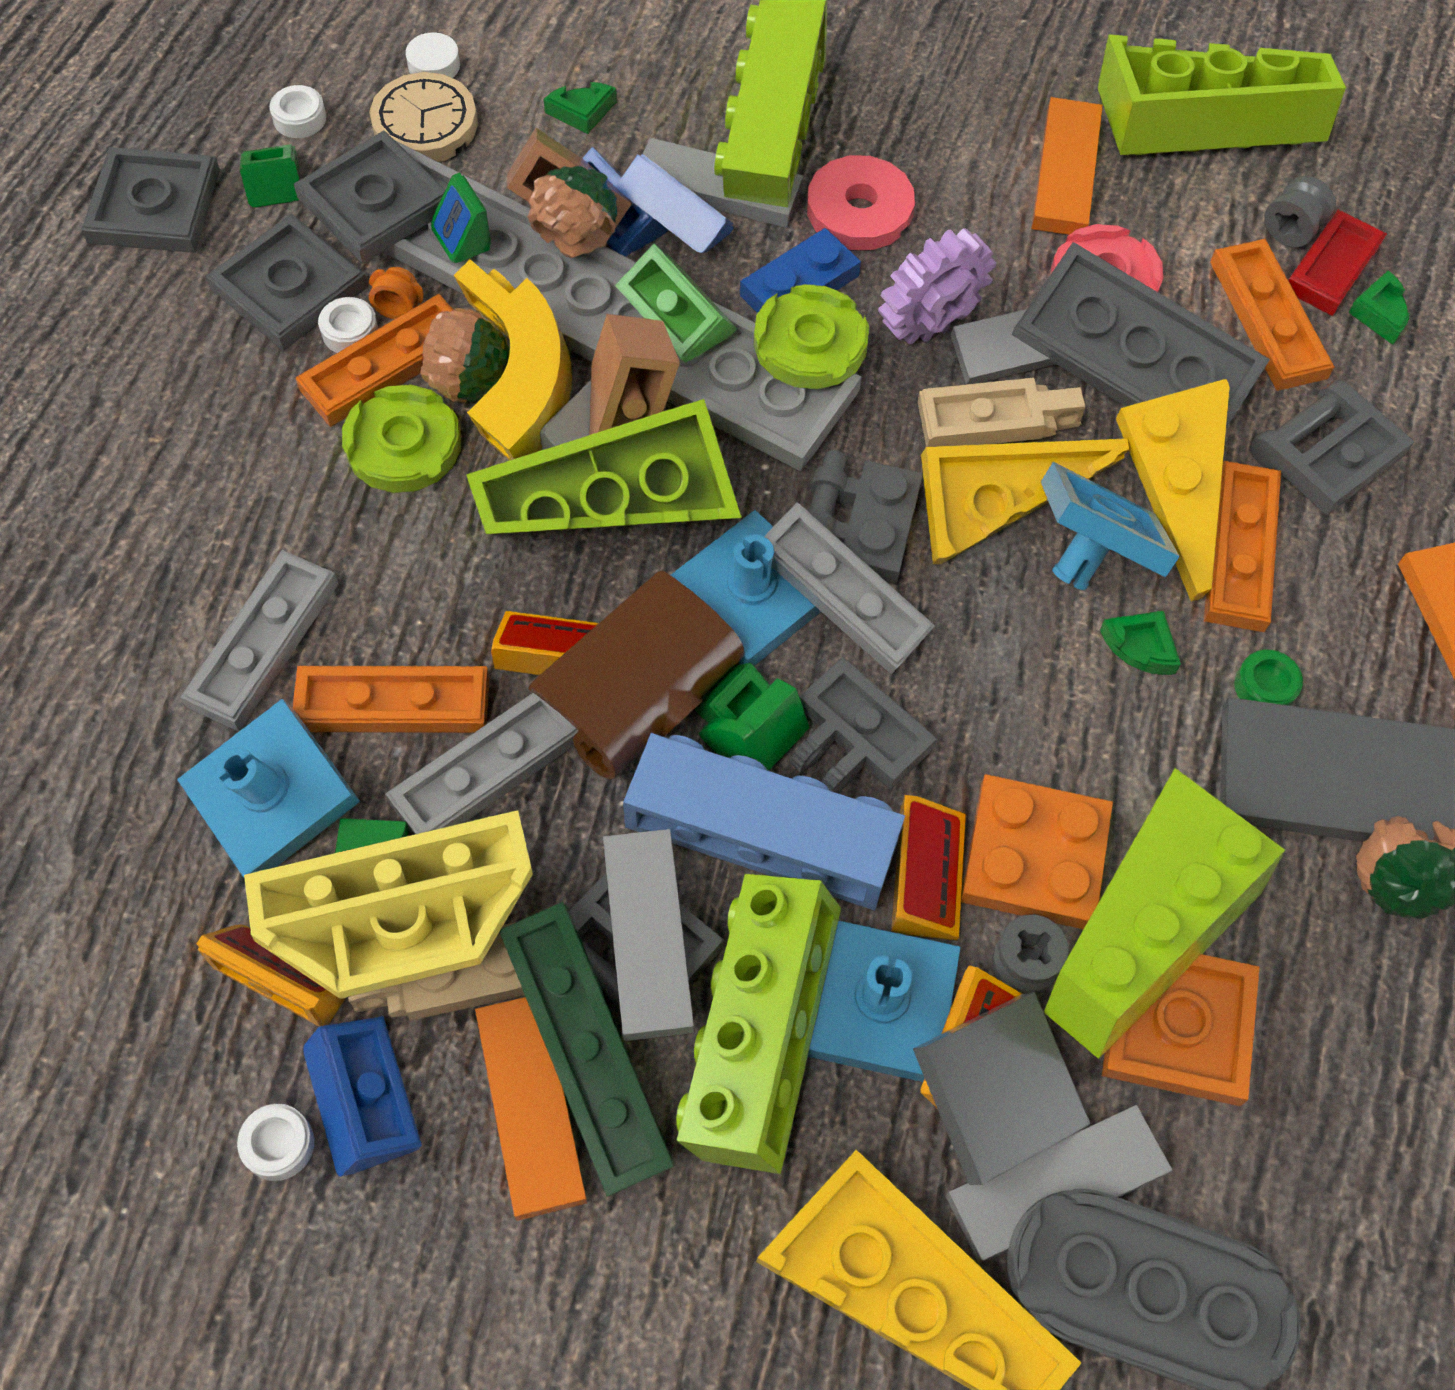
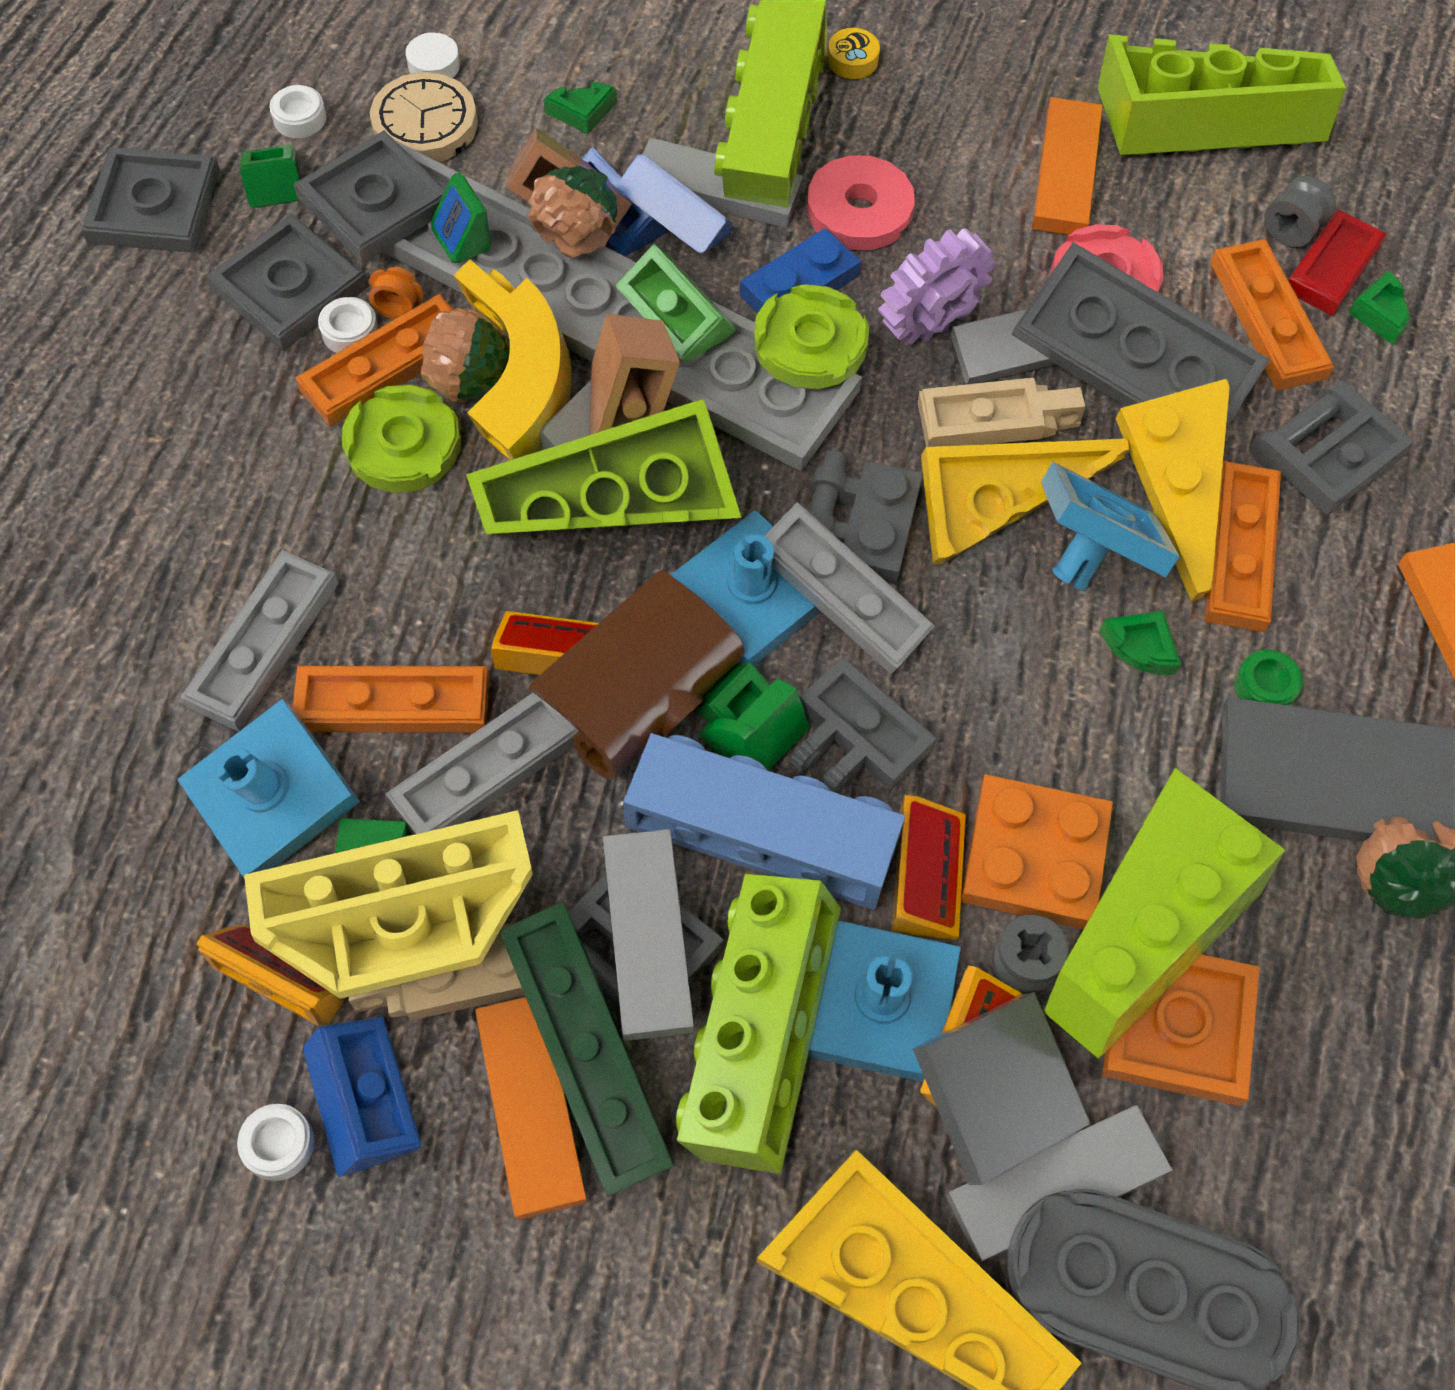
(853, 53): none -> yellow tile

